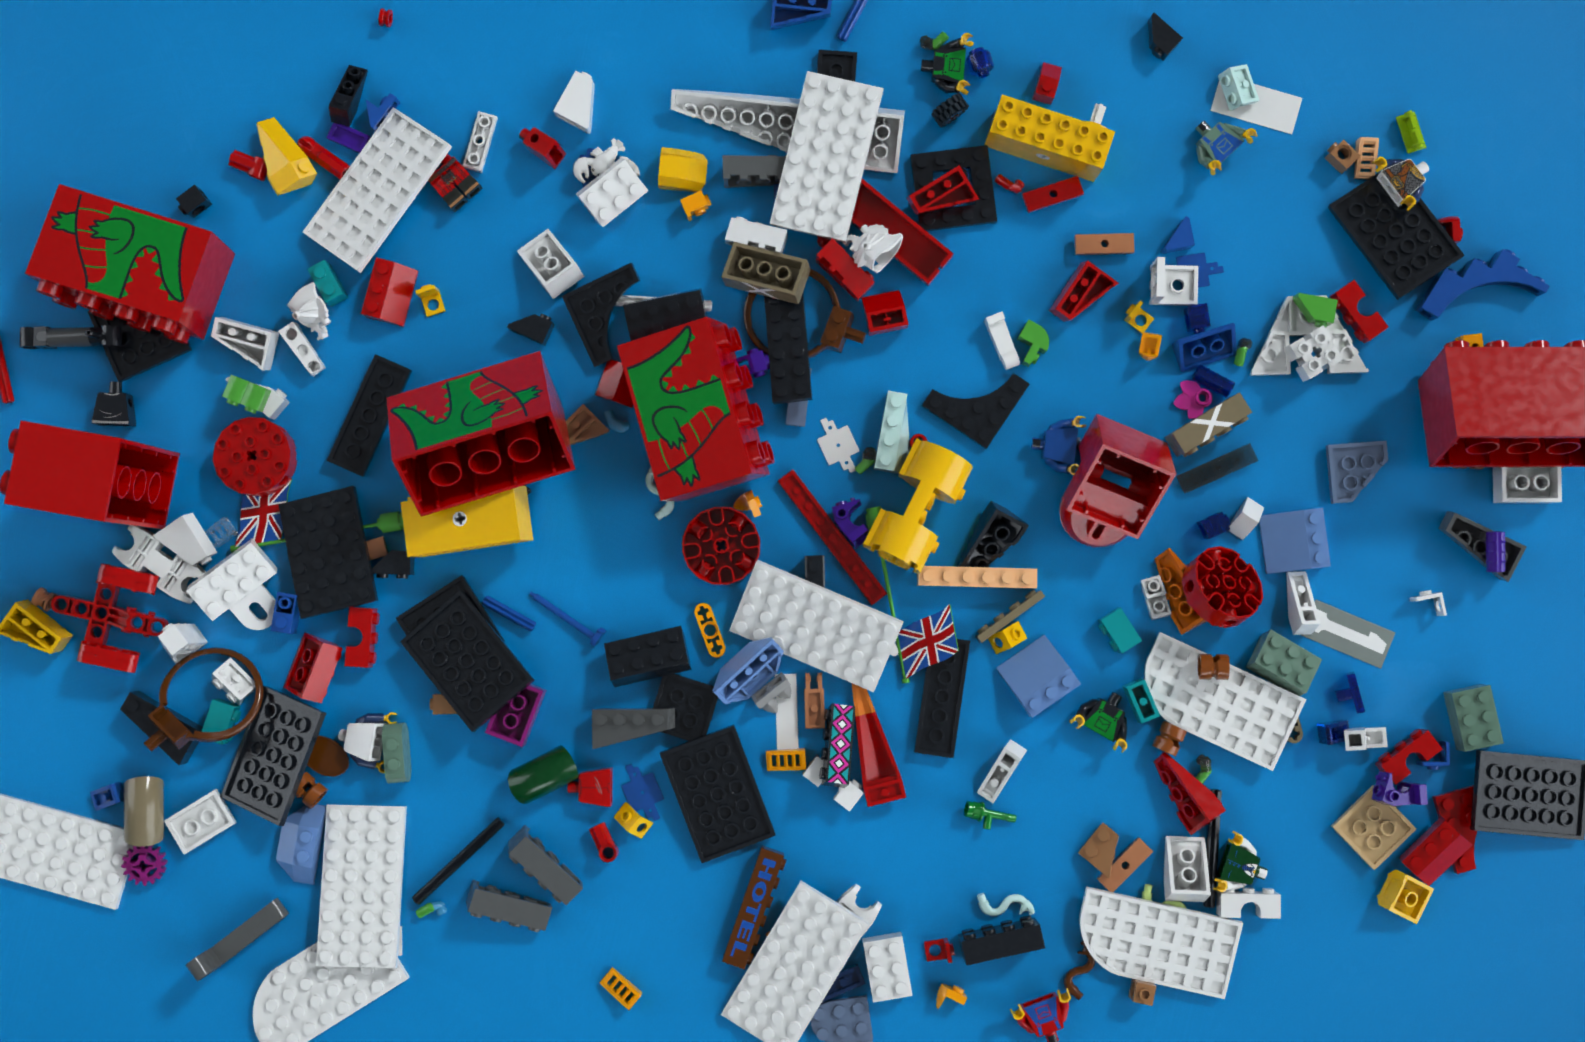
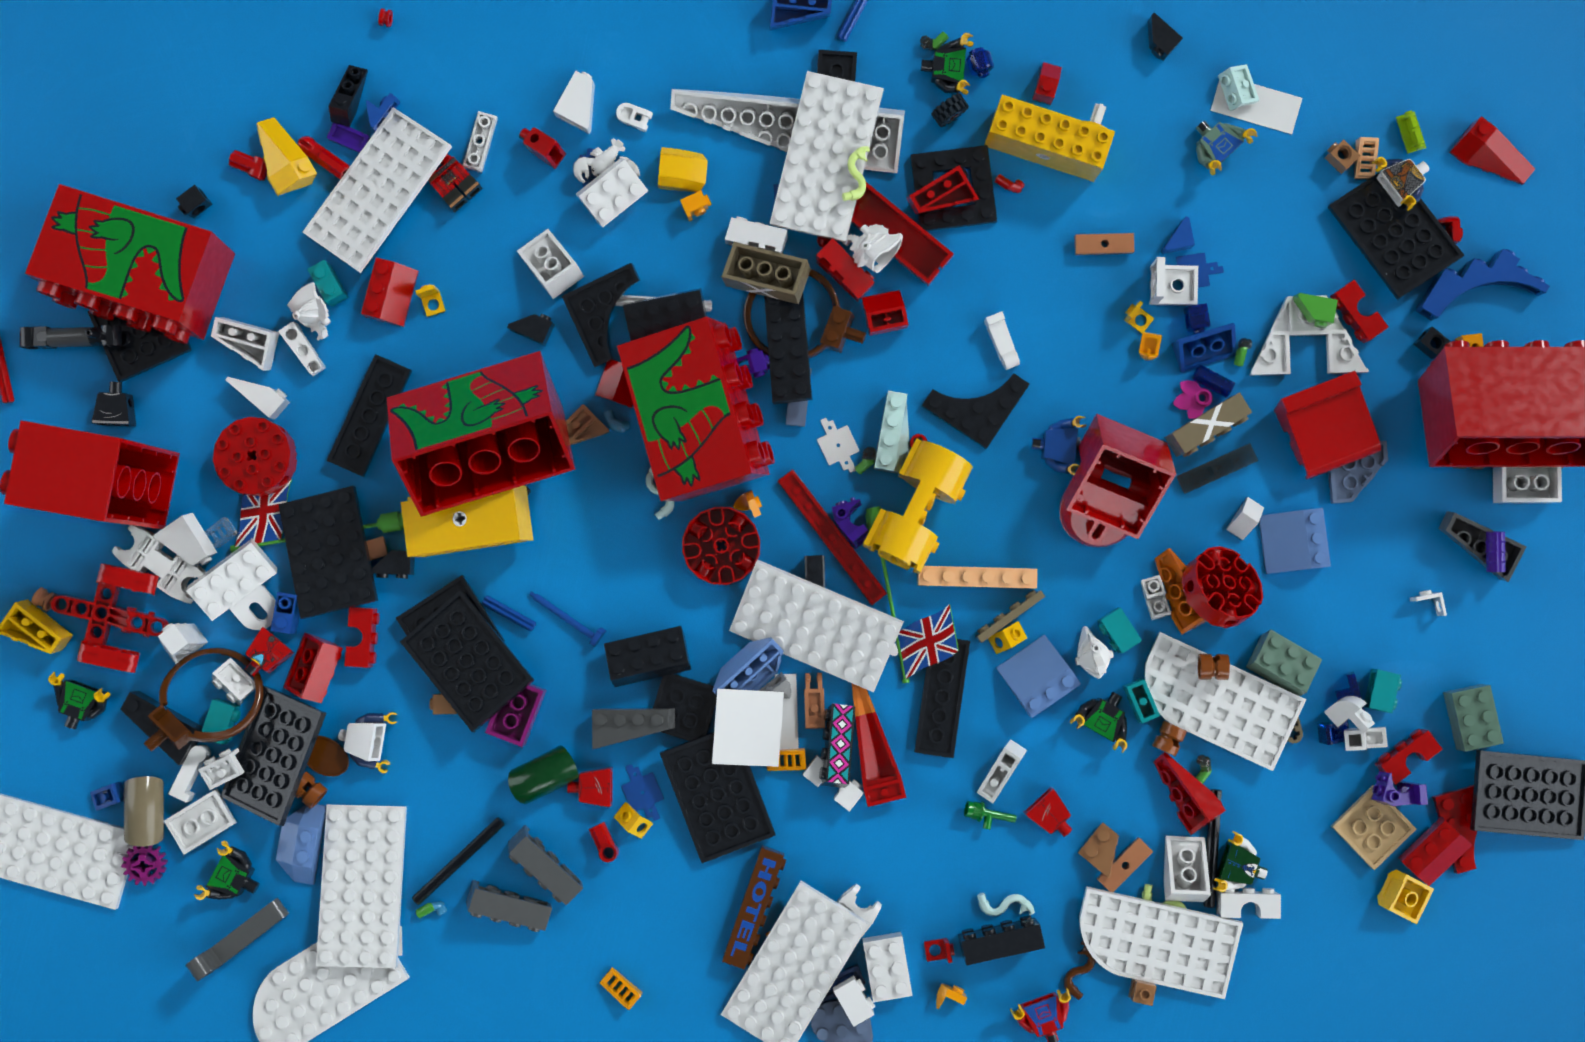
(77, 700): none -> torso
(189, 773): none -> white leg
(221, 769): none -> white bracket
(230, 875): none -> torso
(246, 393): bright green brick -> none
(266, 653): none -> red torso
(396, 753): sand green brick -> none
(627, 113): none -> white plate
(700, 618): light orange beam -> none
(747, 727): none -> white sticker
(752, 170): dark grey wedge -> none
(854, 1001): none -> white brick
(859, 192): none -> yellowish green animal
(992, 536): black wedge -> none
(1036, 338): bright green brick -> none
(1050, 813): none -> red torso
(1063, 190): red tile -> none
(1082, 289): red wedge -> none
(1092, 654): none -> white helmet
(1214, 525): clear blue brick -> none
(1301, 604): white slope -> none
(1302, 349): white brick -> none
(1329, 425): none -> red panel
(1350, 708): none -> white brick
(1351, 635): light grey sticker -> none
(1382, 690): none -> teal brick
(1424, 345): none -> black brick
(1444, 759): blue bracket -> none
(1492, 152): none -> red wedge

